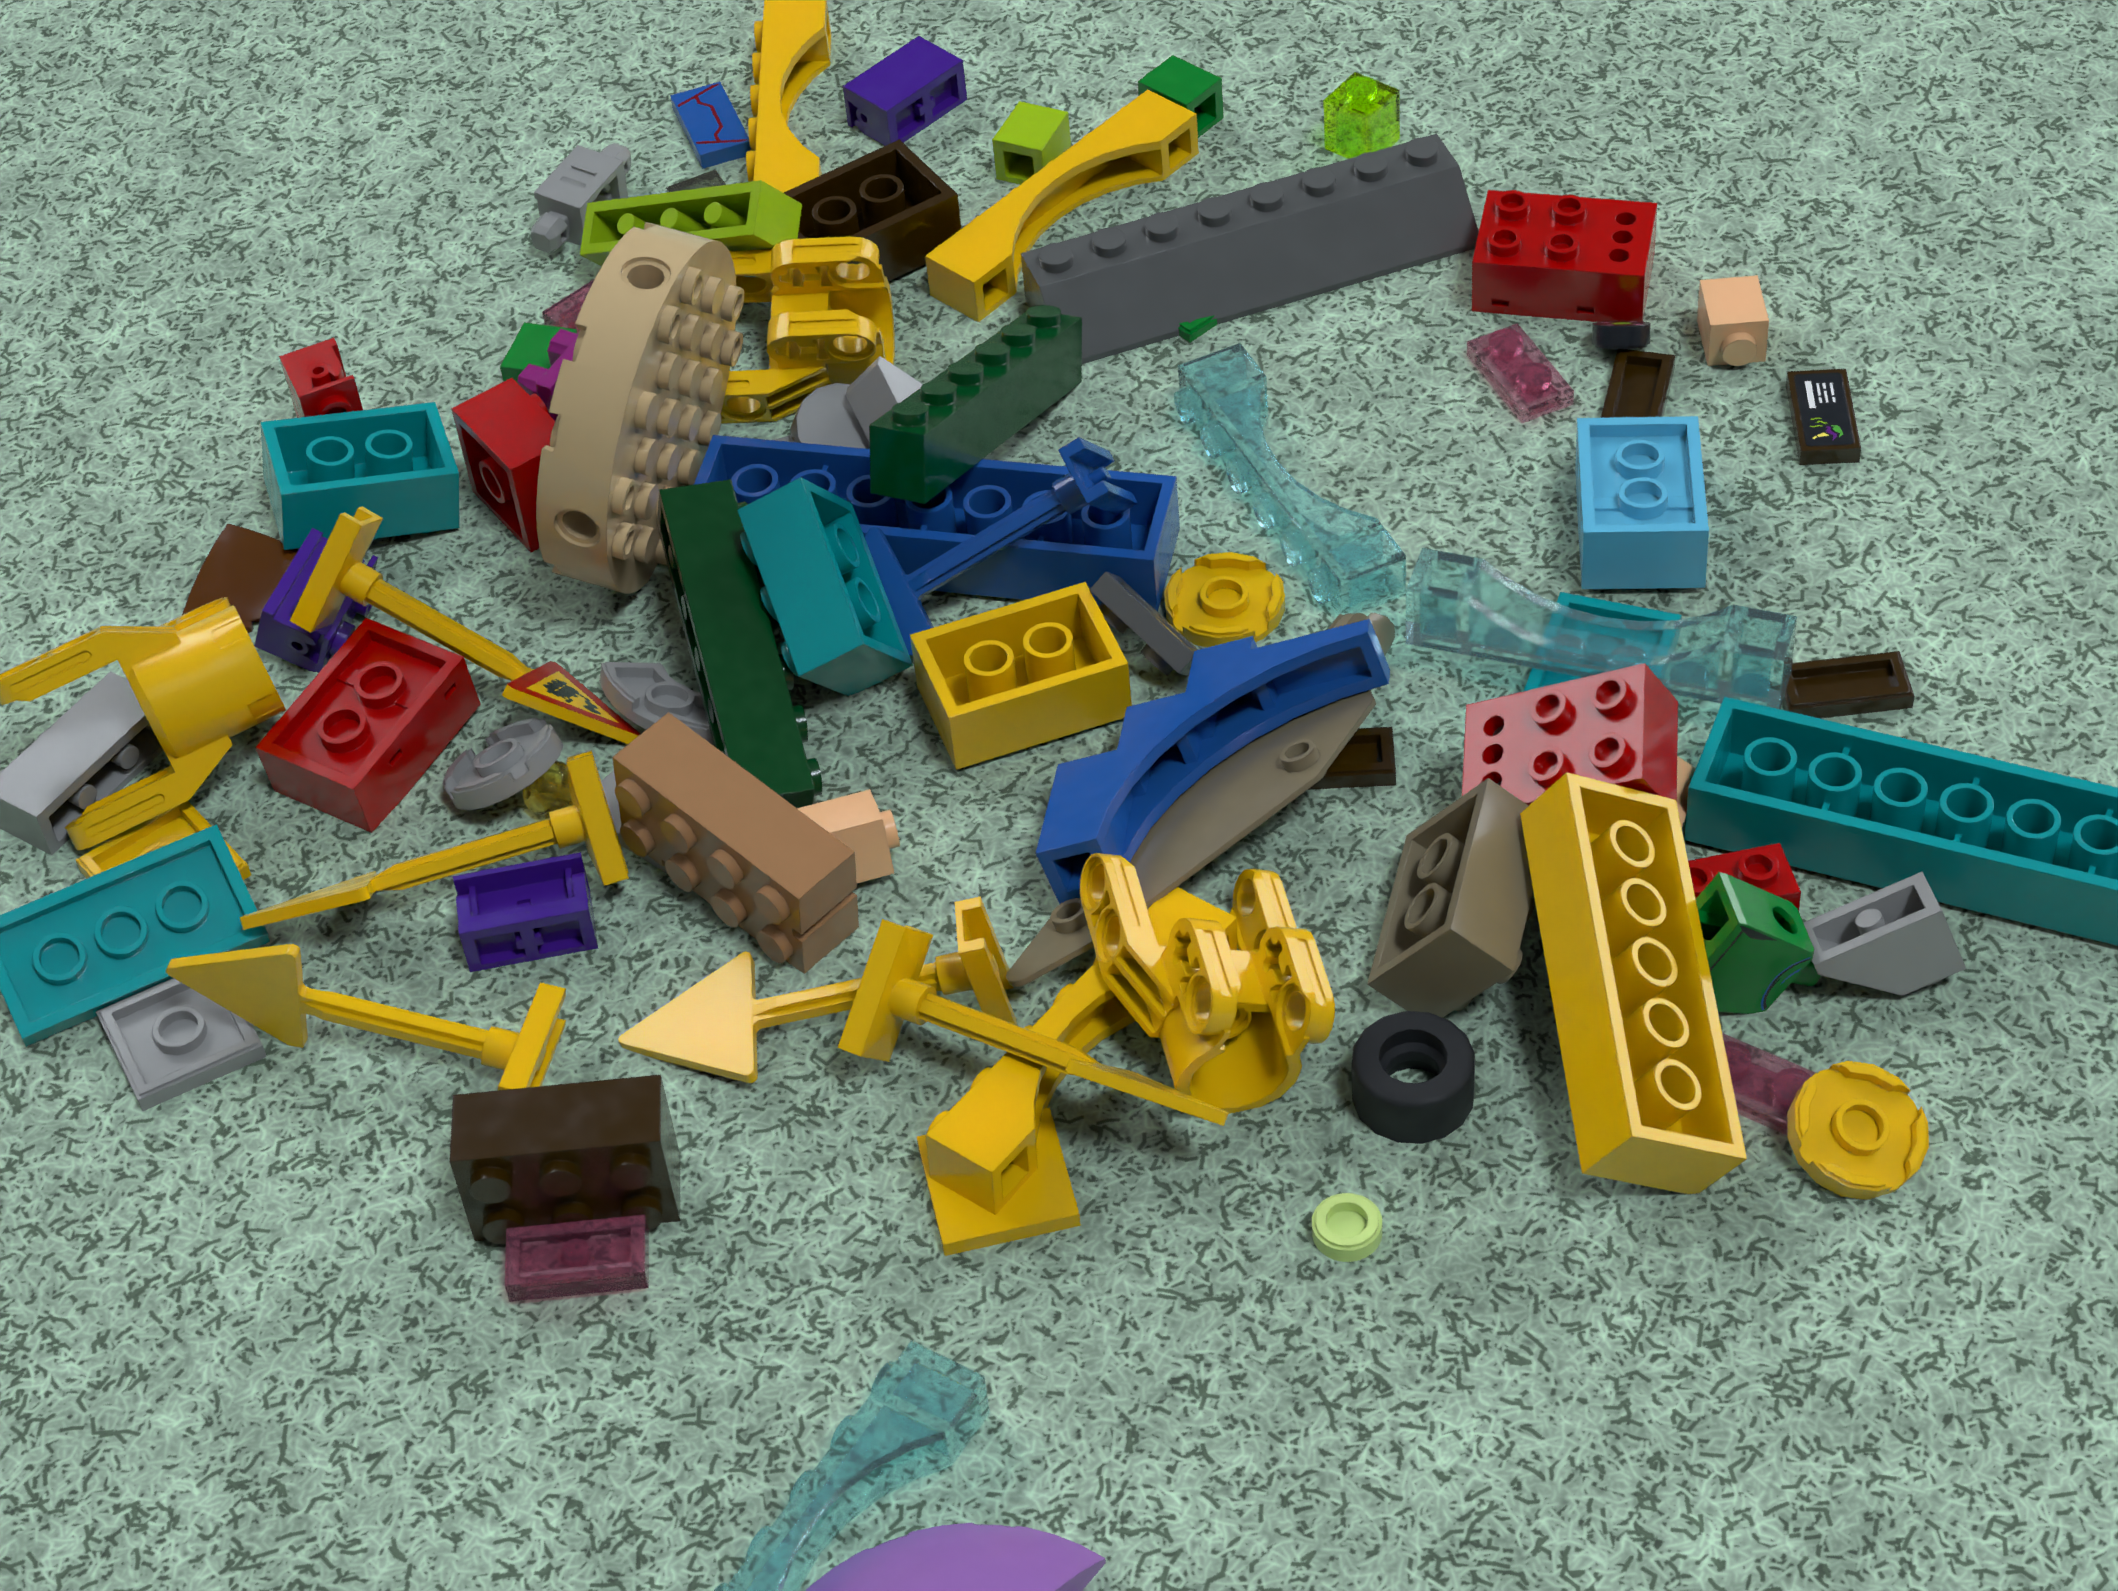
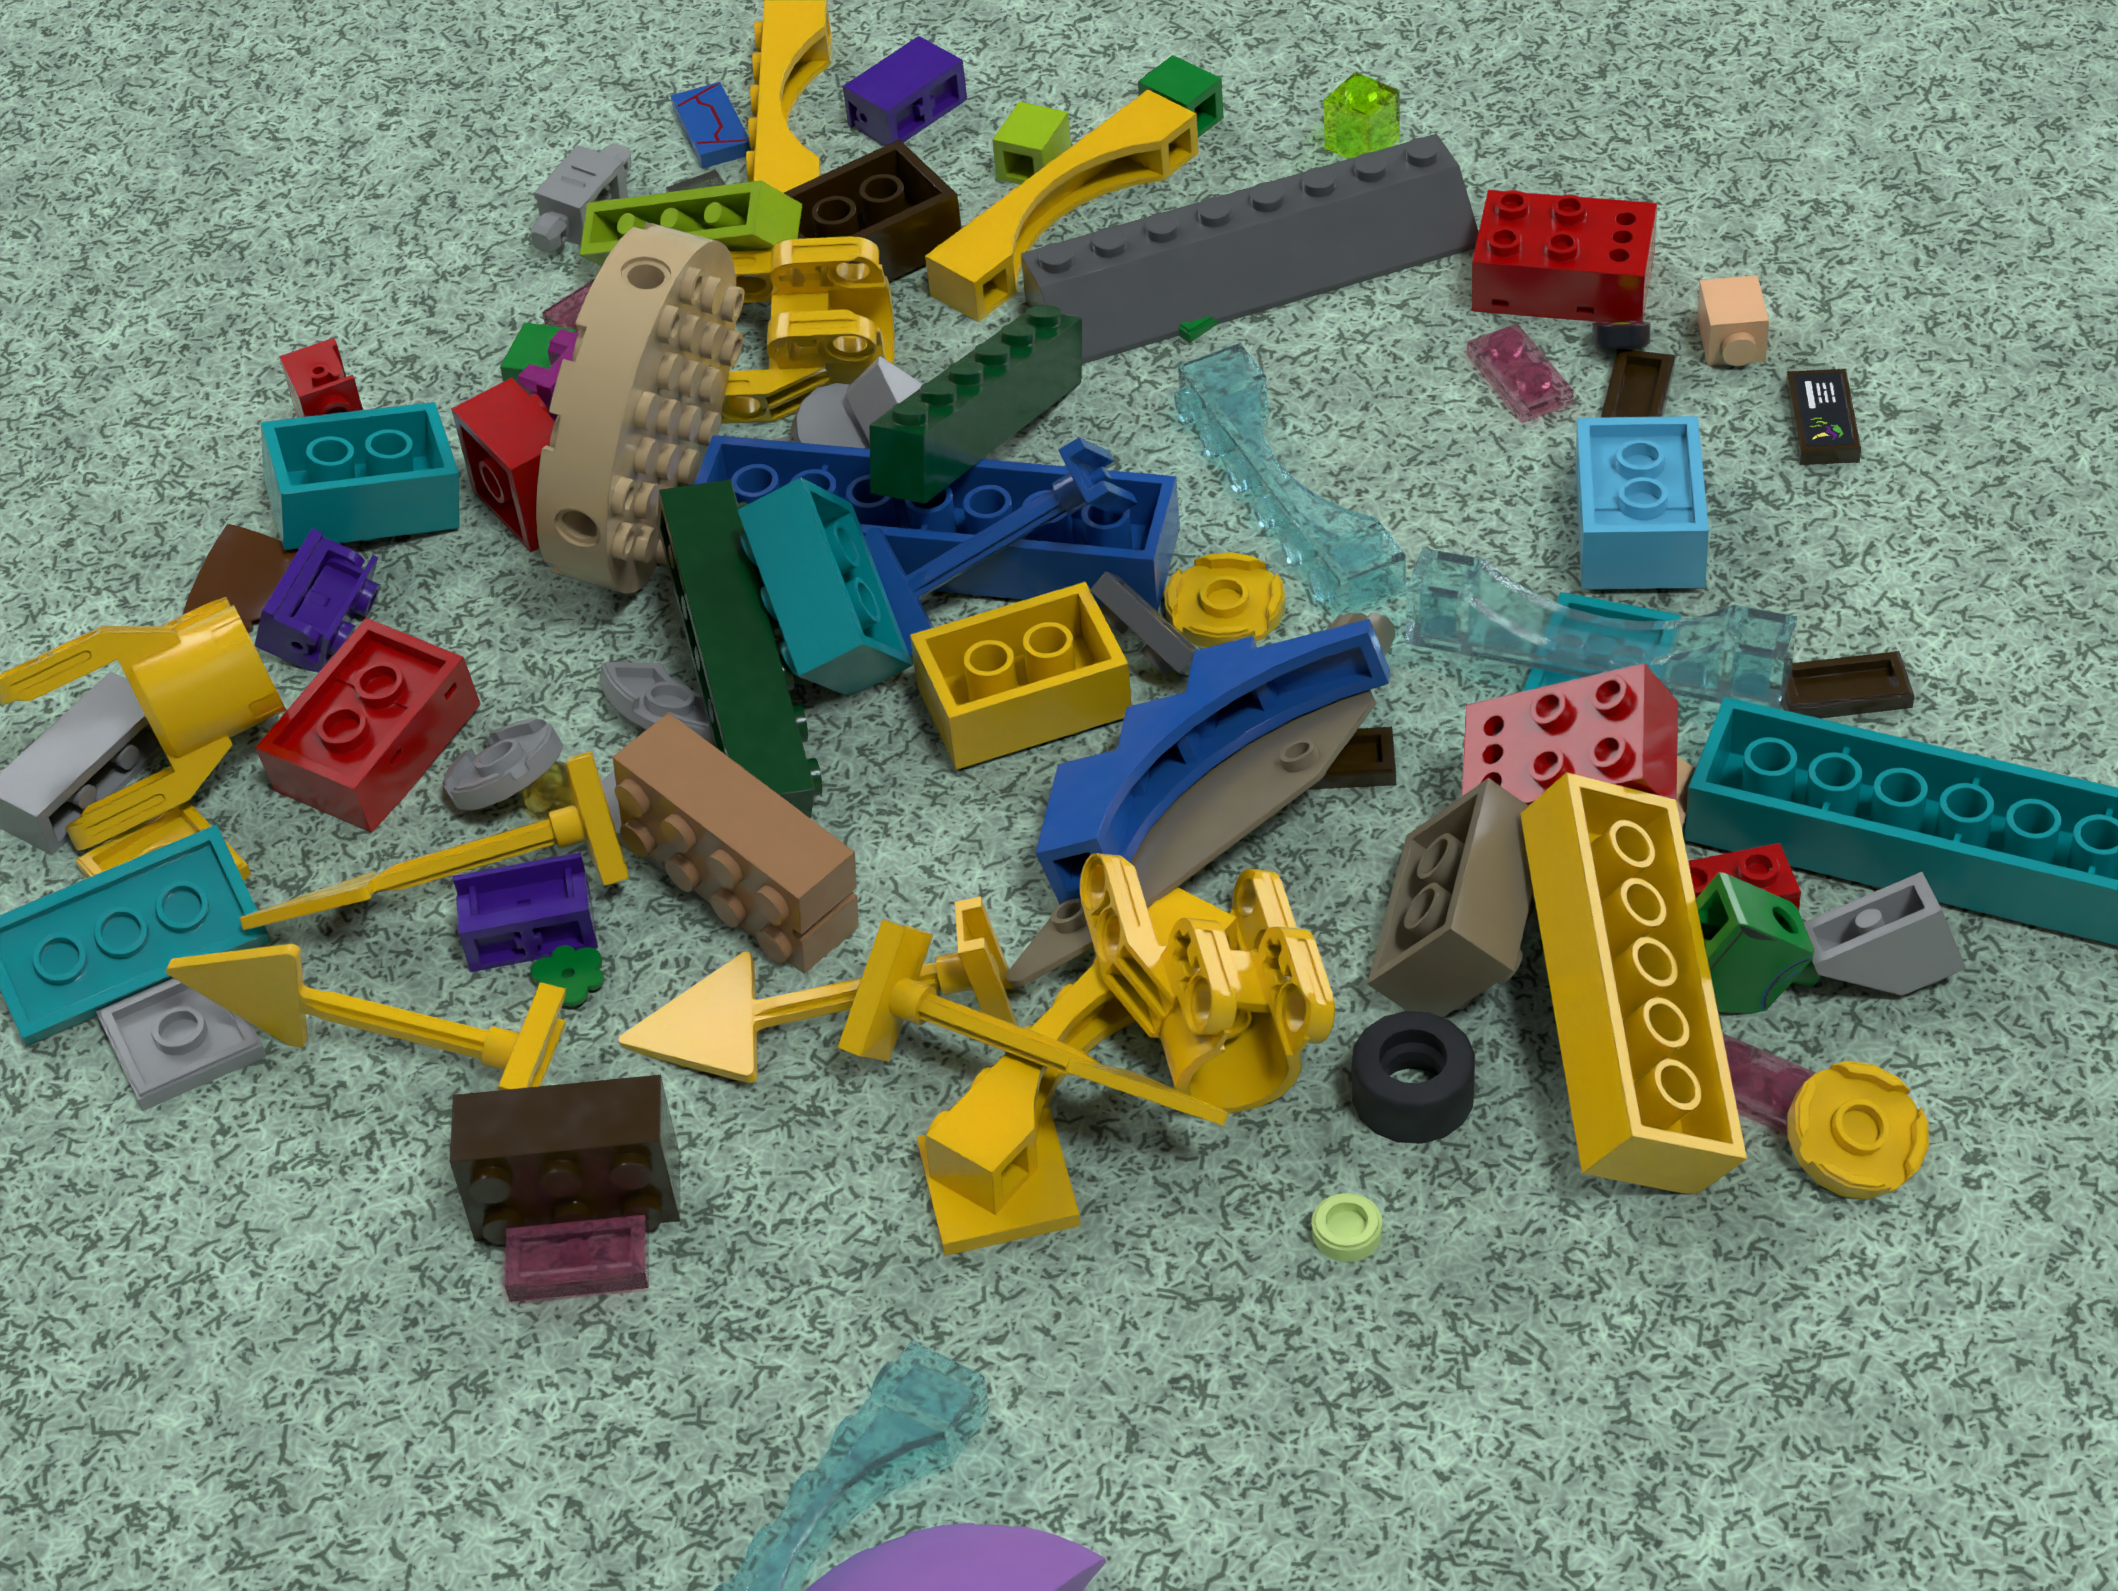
(343, 574): yellow piece -> none
(580, 965): none -> green plant
(862, 828): light nougat brick -> none

